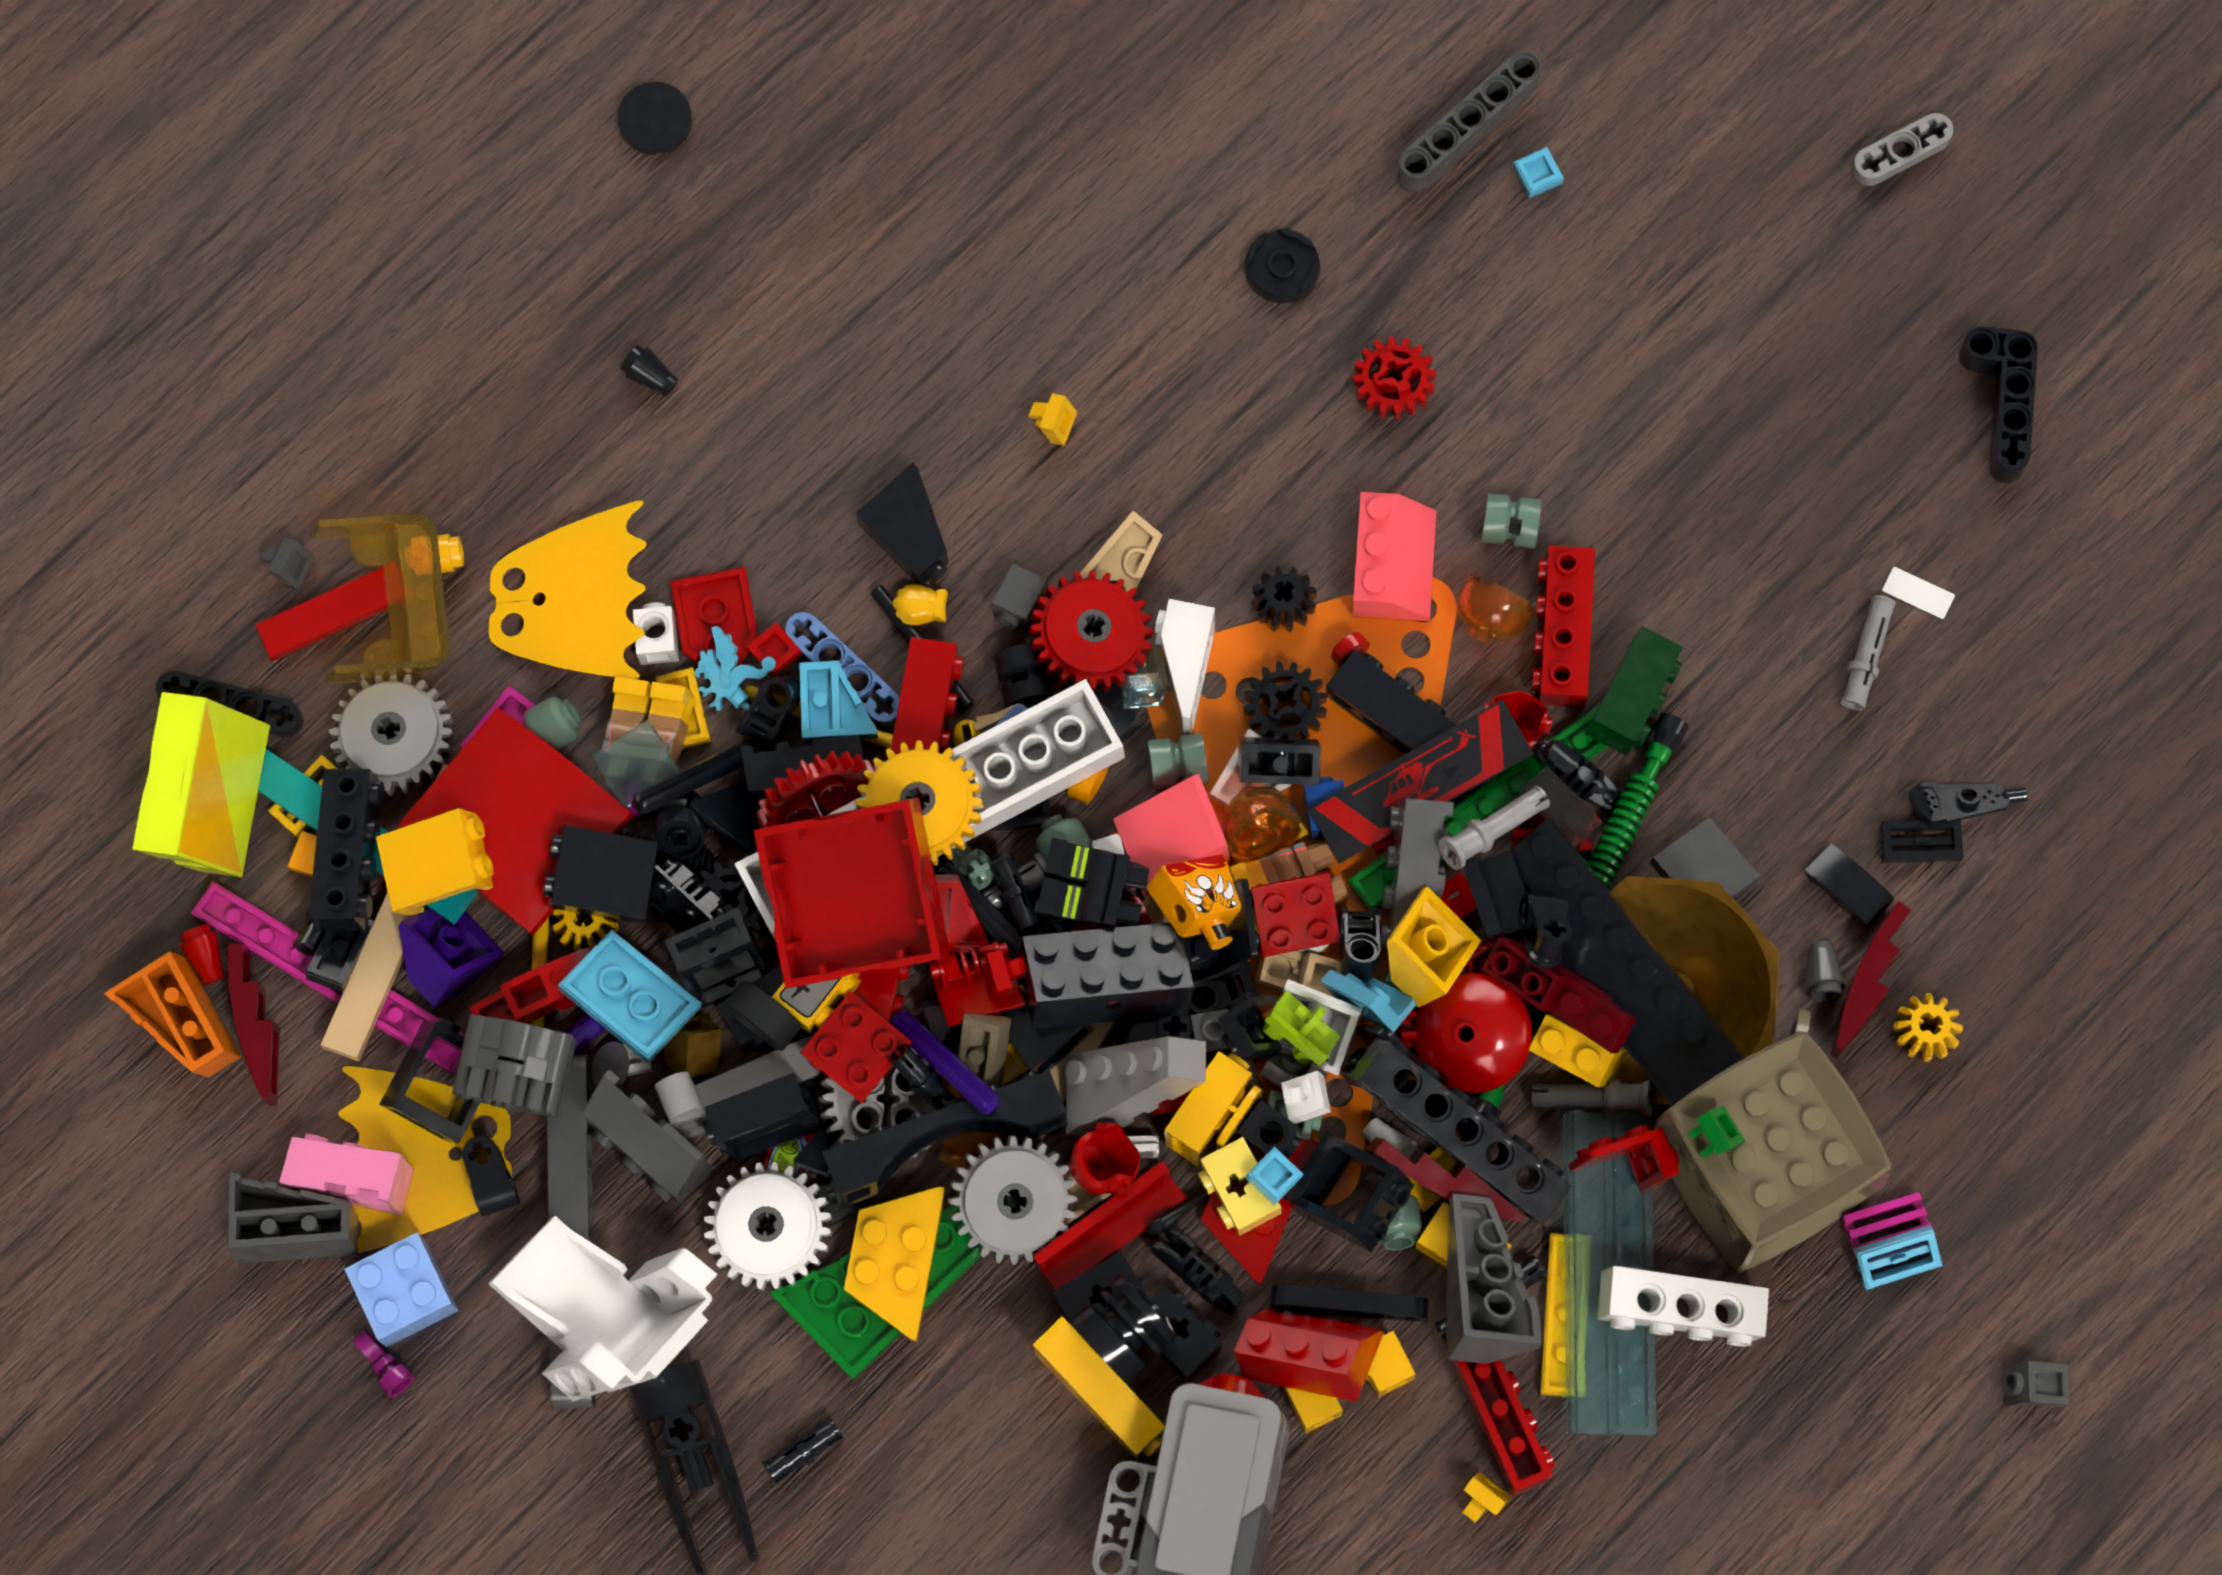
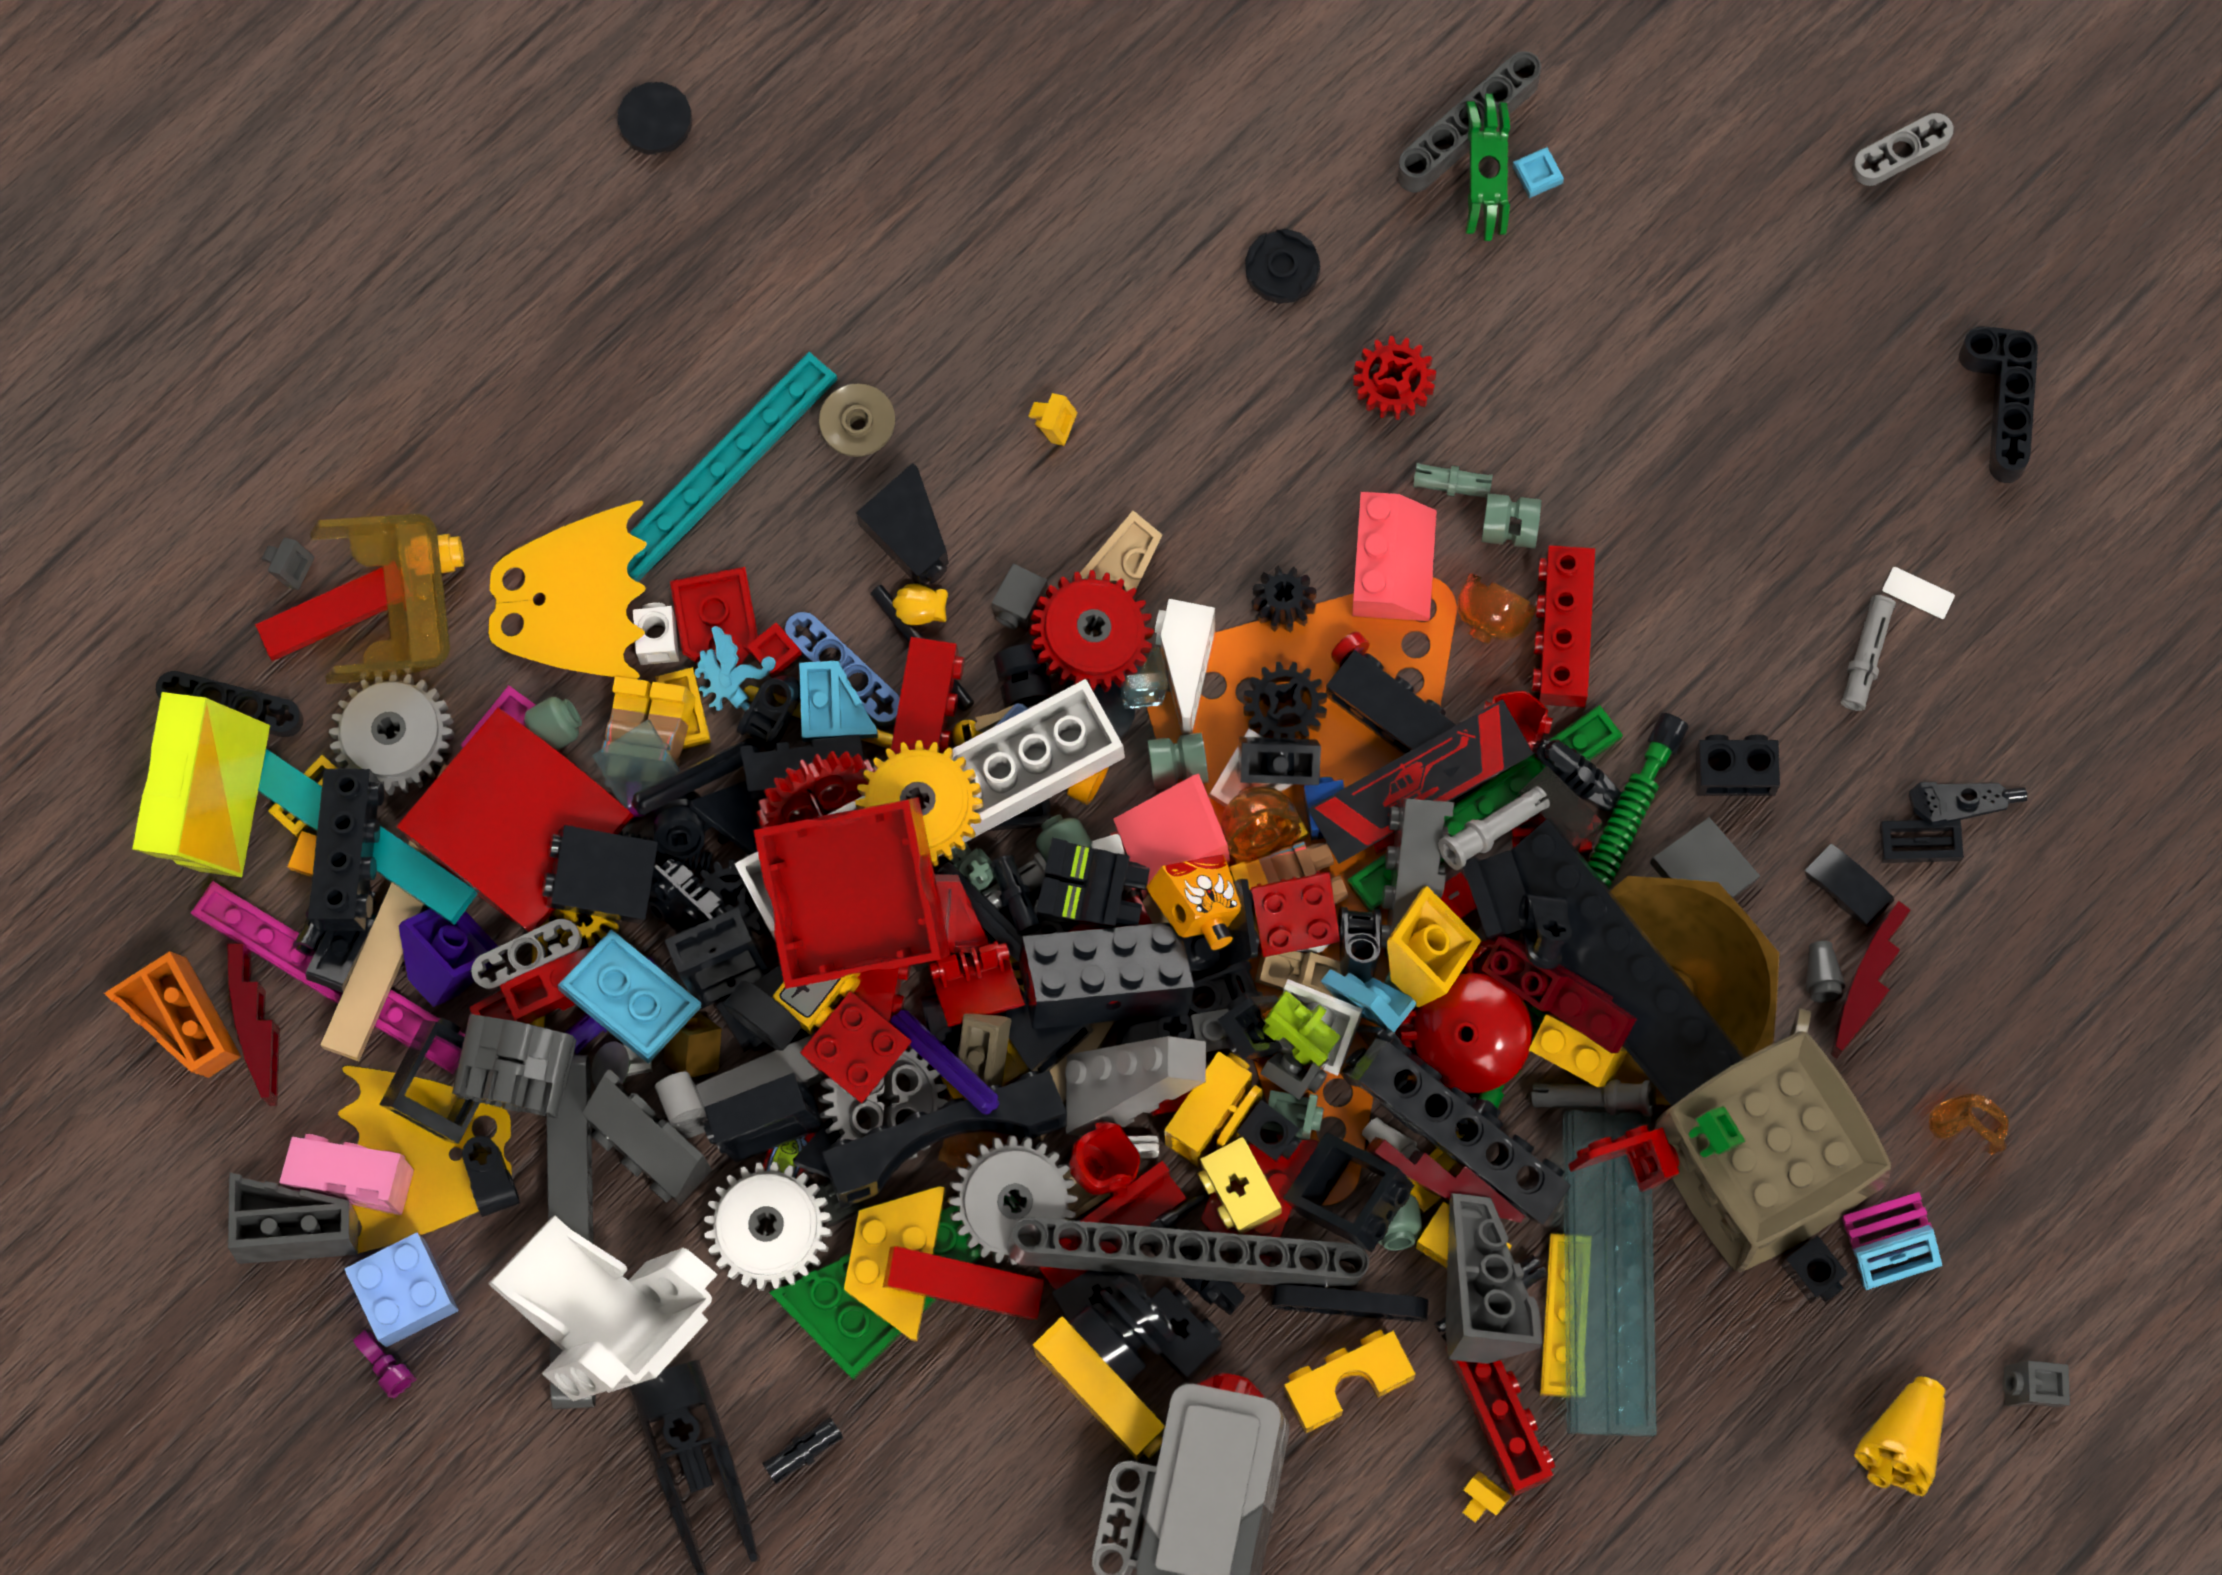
(203, 952): red cone -> none
(434, 860): yellow panel -> none
(549, 933): none -> light grey beam
(648, 370): black cone -> none
(729, 461): none -> teal tile
(853, 404): none -> dark tan dish
(922, 1078): black pin -> none
(963, 1283): none -> red tile
(1000, 973): red tile -> none
(1172, 1264): none -> dark grey beam
(1274, 1176): medium azure tile -> none
(1305, 1097): white tile -> none
(1307, 1353): red slope -> none
(1452, 480): none -> sand green pin
(1482, 189): none -> green piece
(1635, 691): dark green brick -> none
(1738, 777): none -> black brick
(1744, 1304): white brick -> none
(1815, 1253): none -> black brick
(1906, 1439): none -> yellow cone
(1930, 1014): yellow gear -> none
(1956, 1113): none -> clear orange piece

